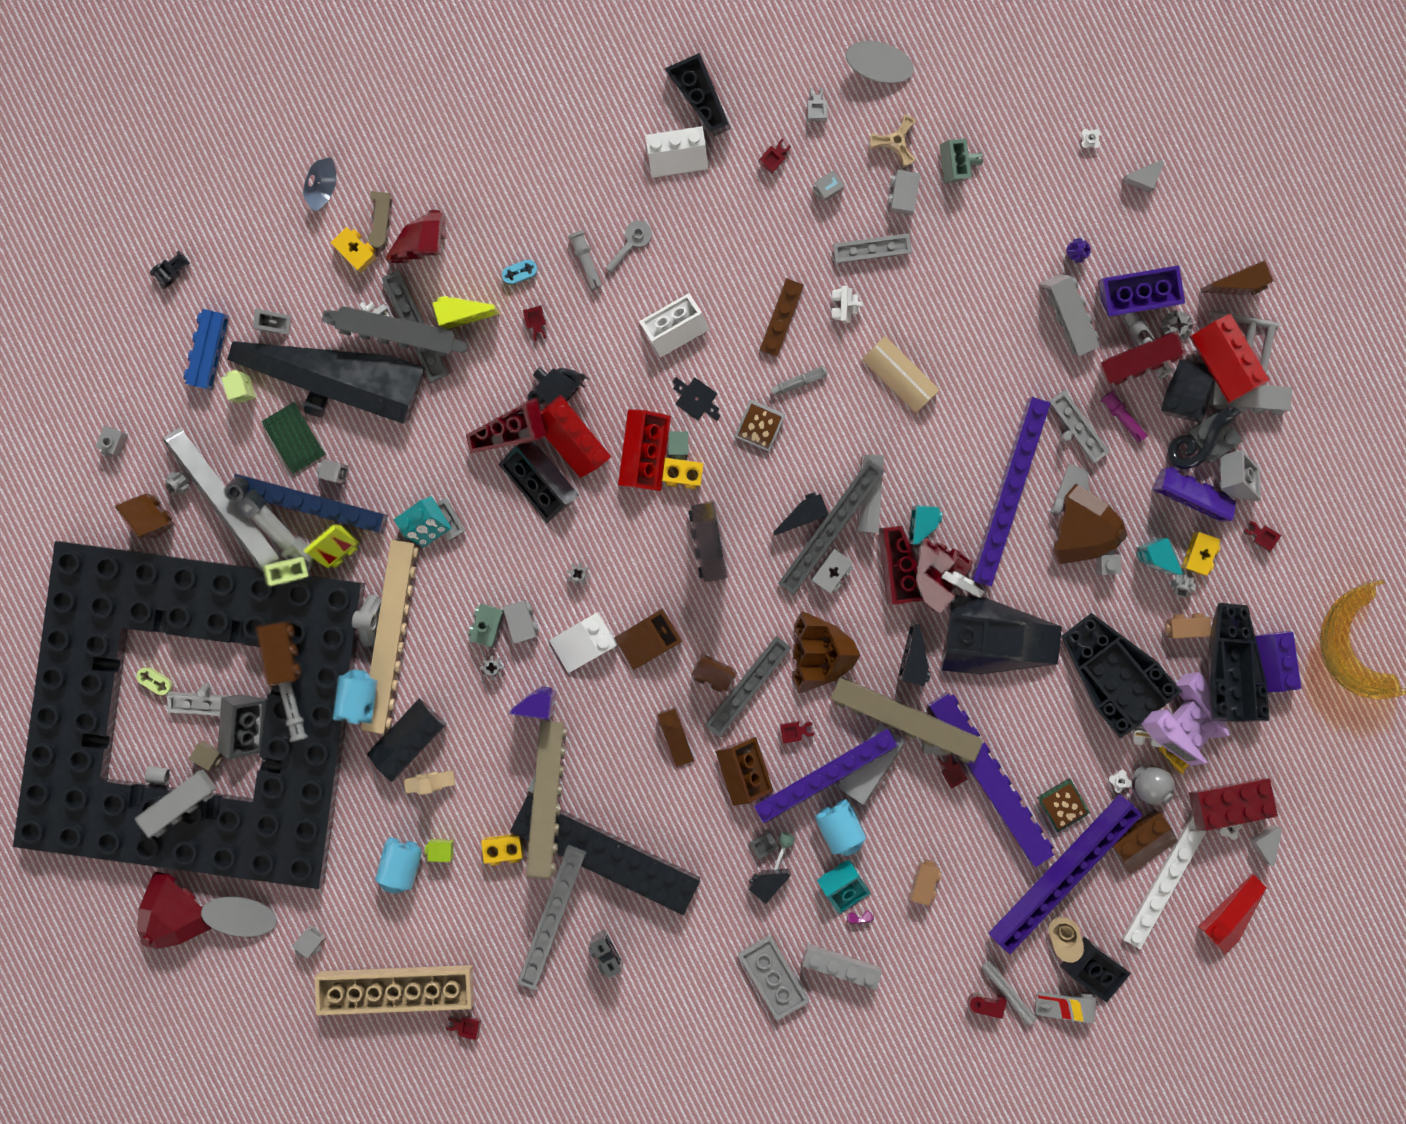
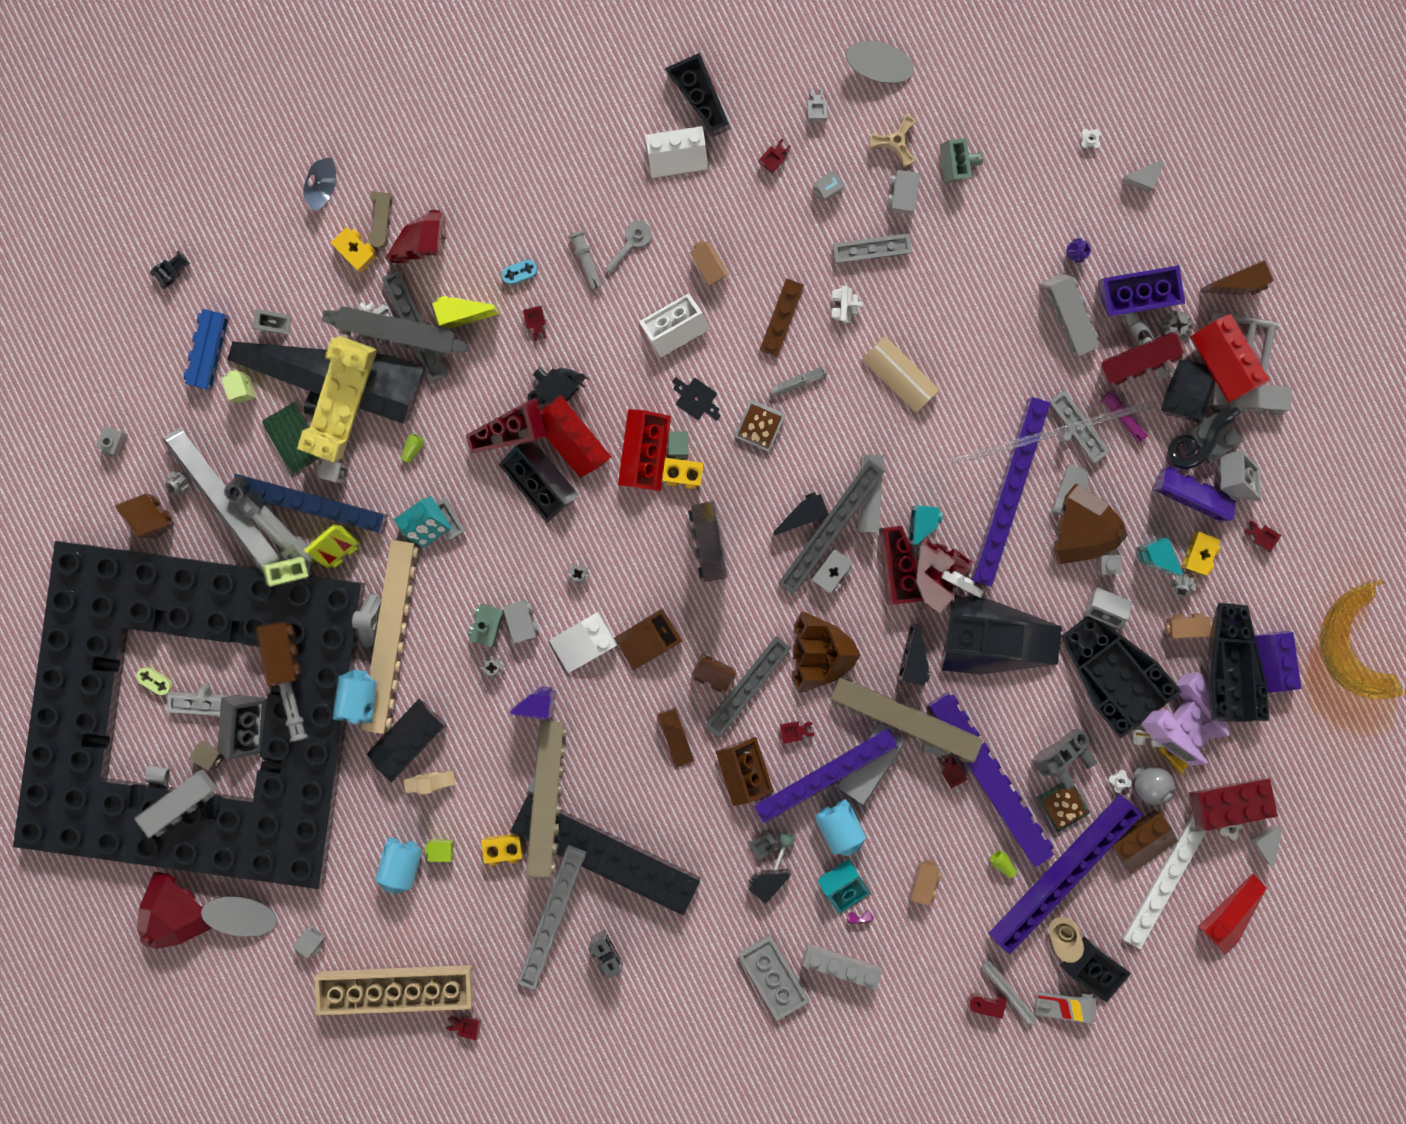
(338, 399): none -> light yellow plate
(412, 447): none -> lime cone
(709, 262): none -> medium nougat brick
(1002, 863): none -> lime cone
(1054, 432): none -> clear piece
(1056, 758): none -> dark grey piece
(1108, 608): none -> light grey brick

